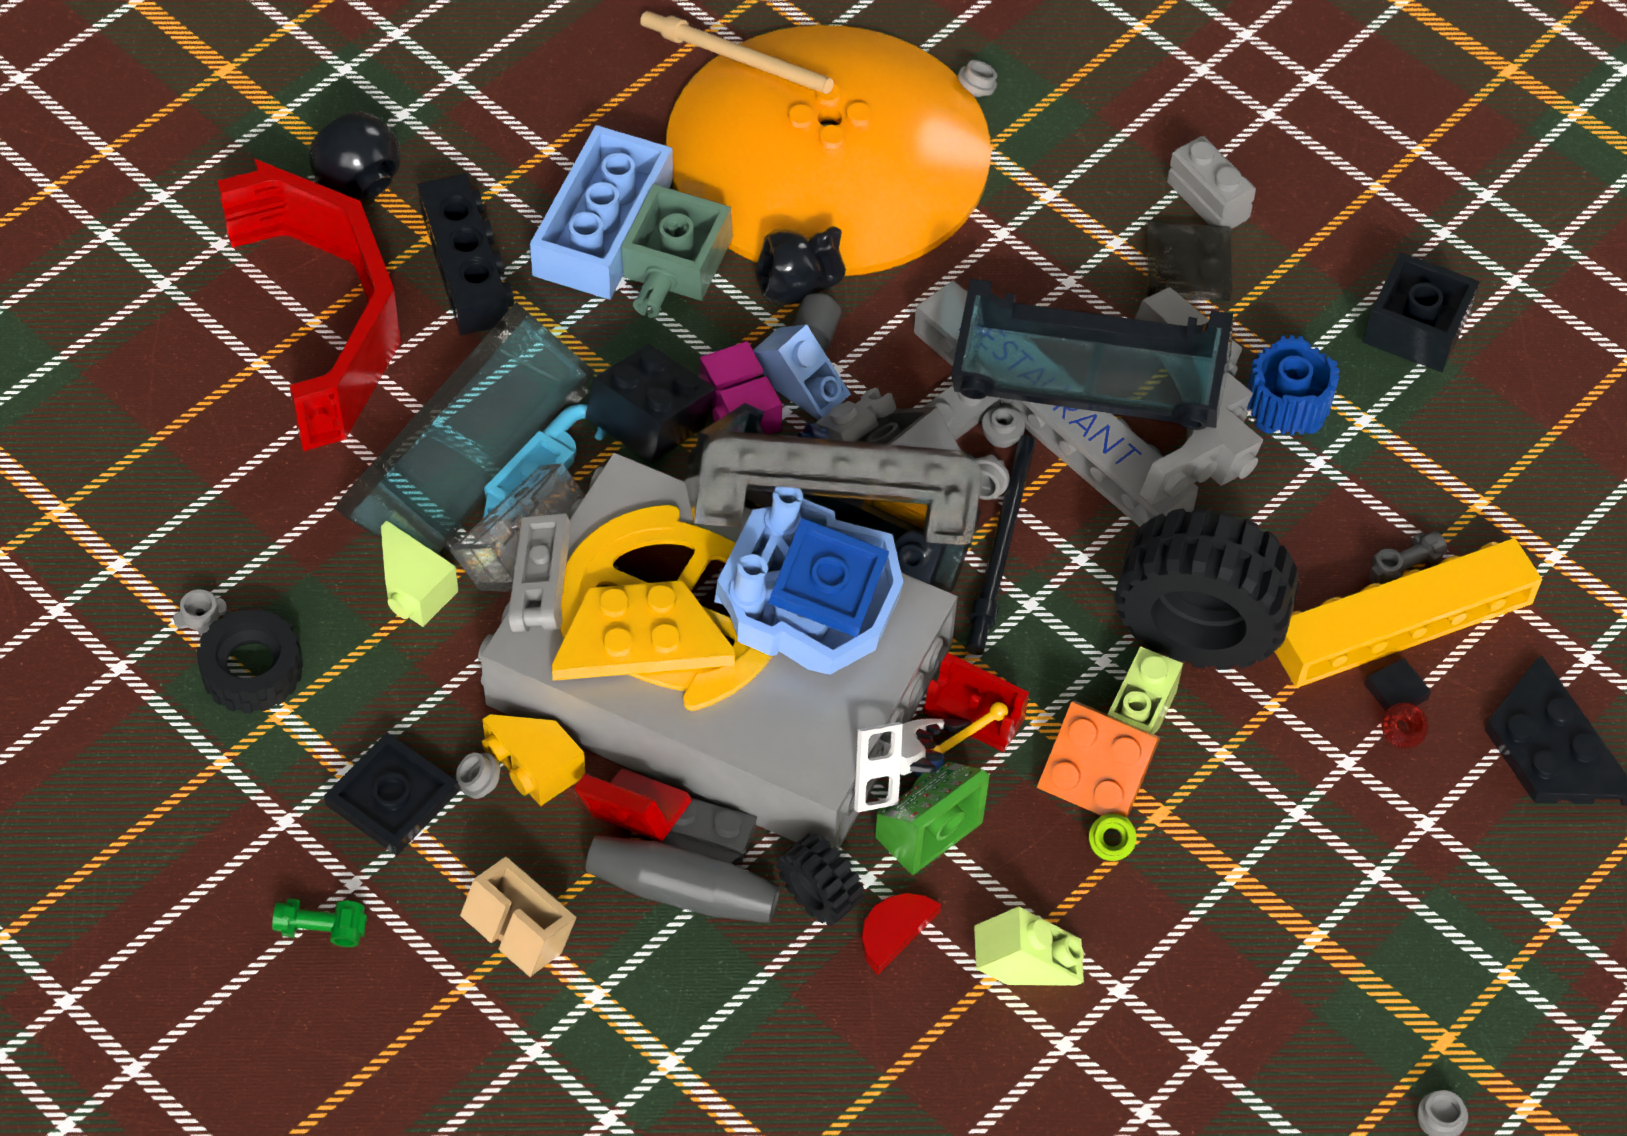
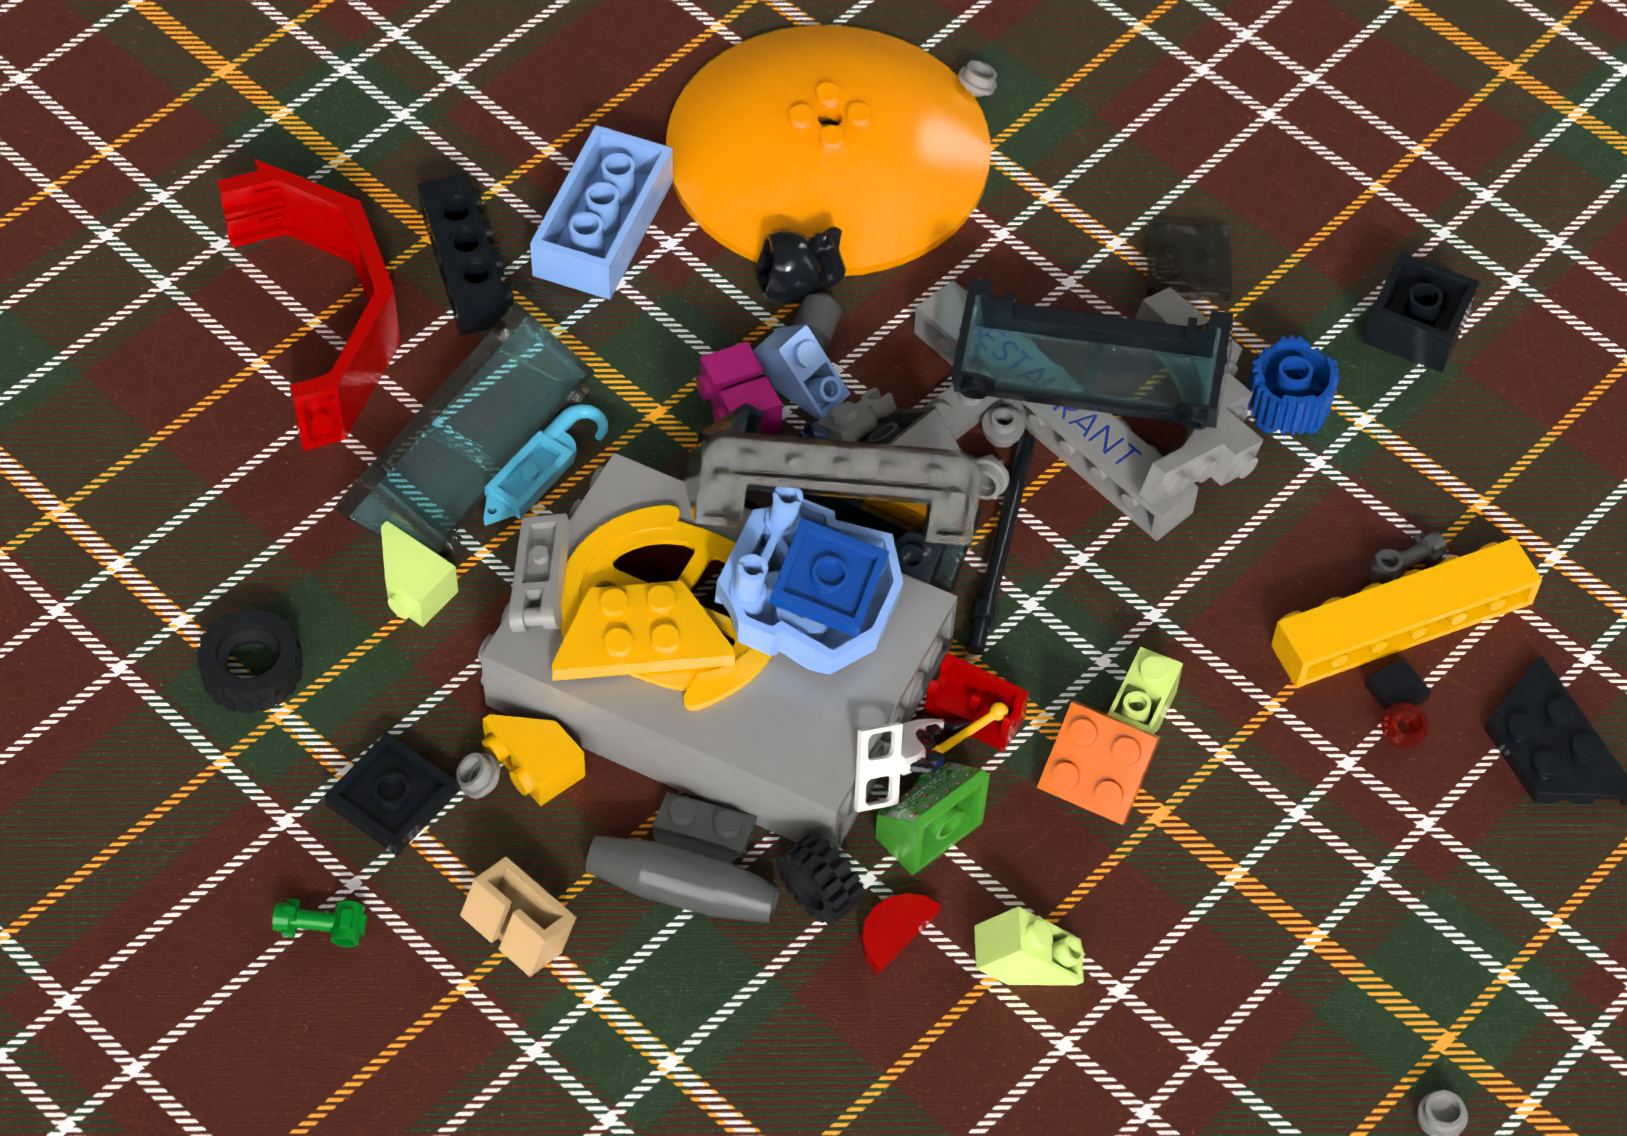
(196, 602): light grey plate -> none
(355, 155): black wheel -> none
(491, 546): clear wedge -> none
(634, 803): red panel -> none
(649, 402): black brick -> none
(675, 246): sand green brick -> none
(679, 31): tan bar -> none
(1126, 831): lime plate -> none
(1207, 588): black tyre -> none
(1211, 184): light grey brick -> none

